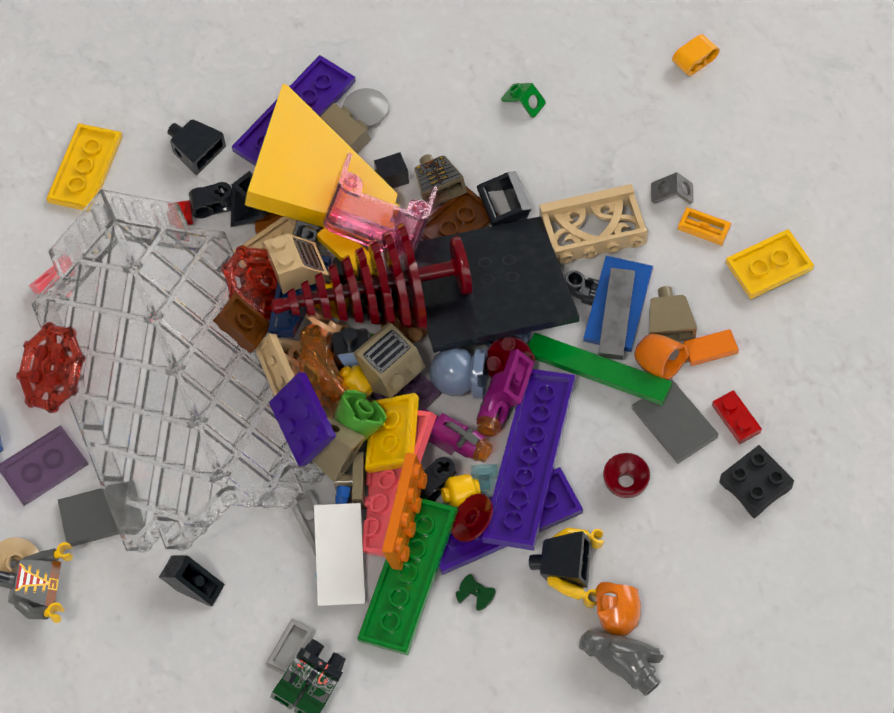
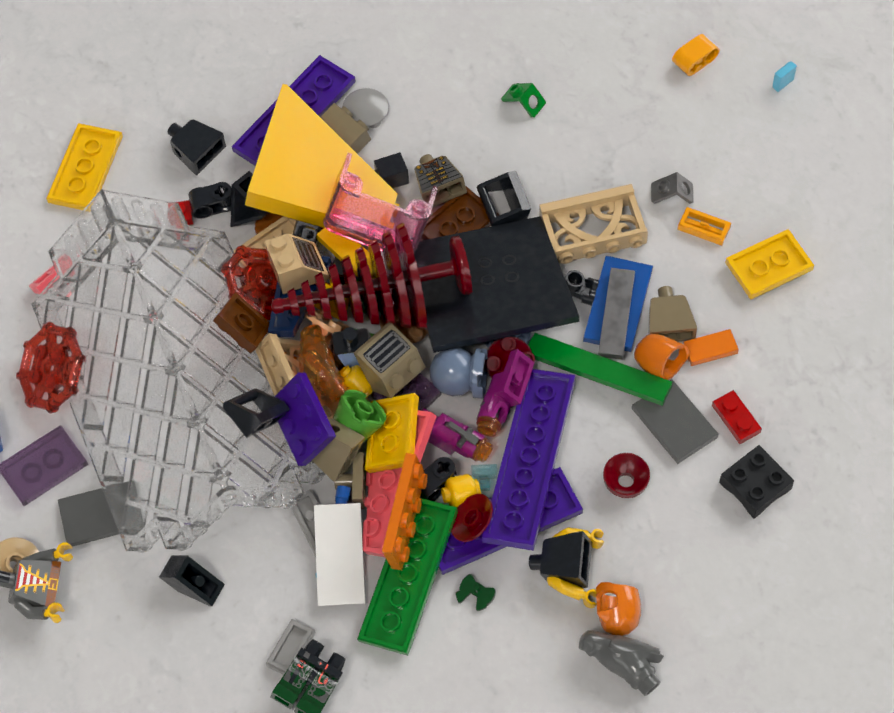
(249, 421): none -> black tile
(784, 76): none -> medium azure tile

